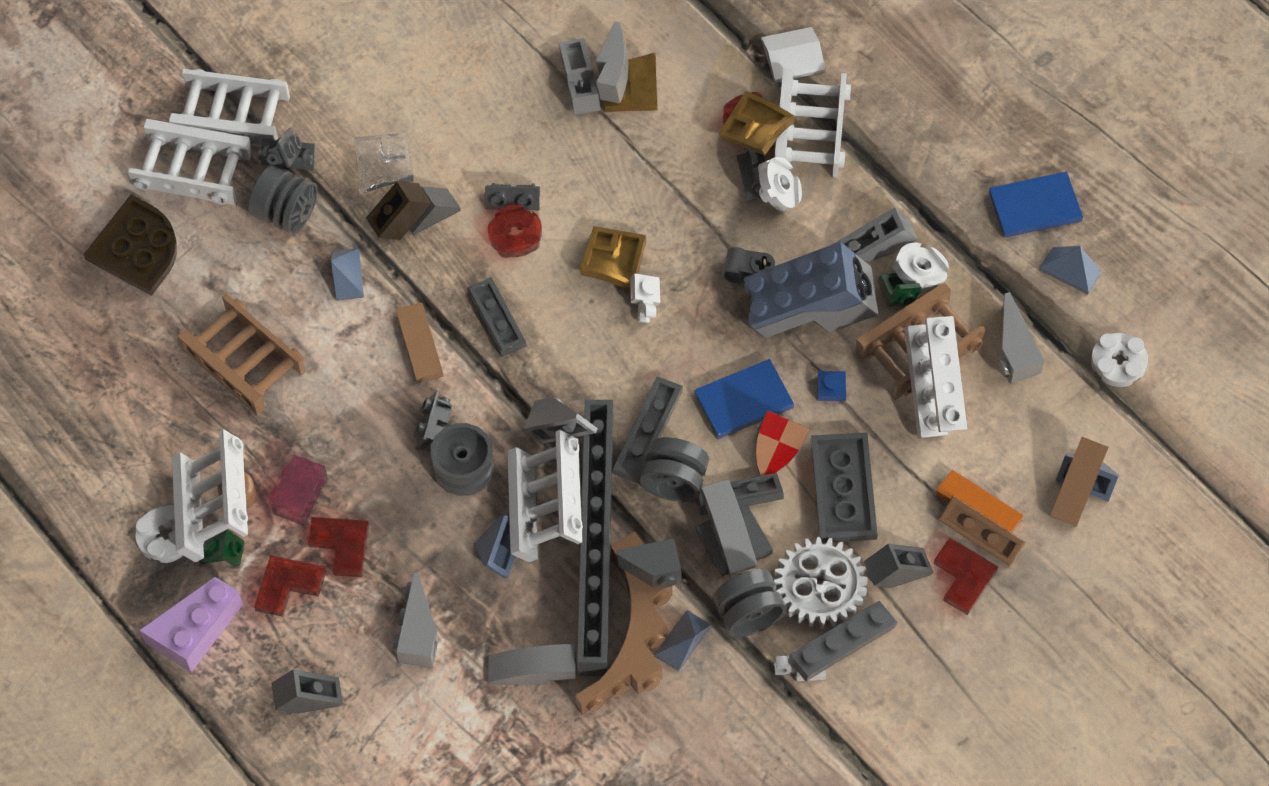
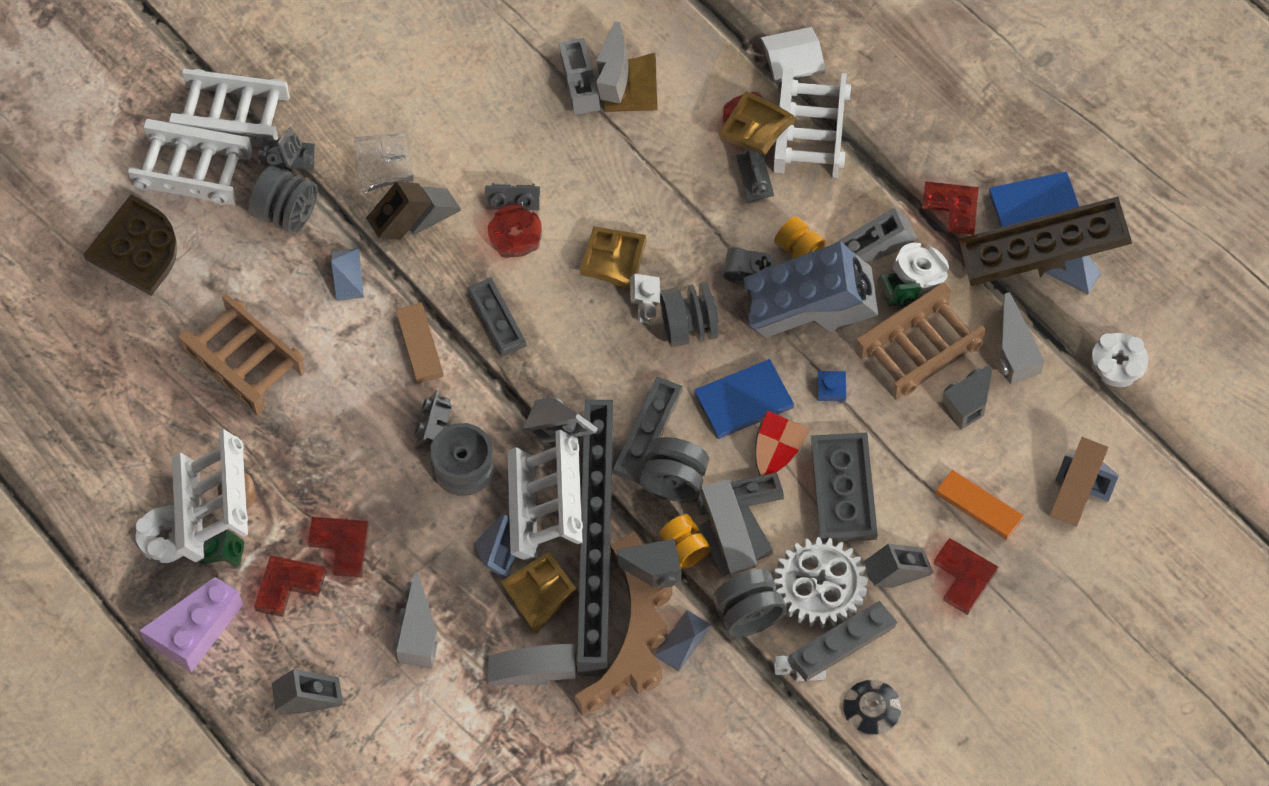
(298, 489): clear pink brick -> none
(540, 590): none -> pearl gold plate
(688, 314): none -> dark grey wheel
(689, 545): none -> light orange wheel
(778, 184): white plate -> none
(796, 238): none -> light orange wheel
(867, 719): none -> dish
(935, 377): white fence -> none
(958, 200): none -> clear red plate
(968, 399): none -> dark grey slope
(982, 530): medium nougat tile -> none
(1045, 241): none -> dark brown piece

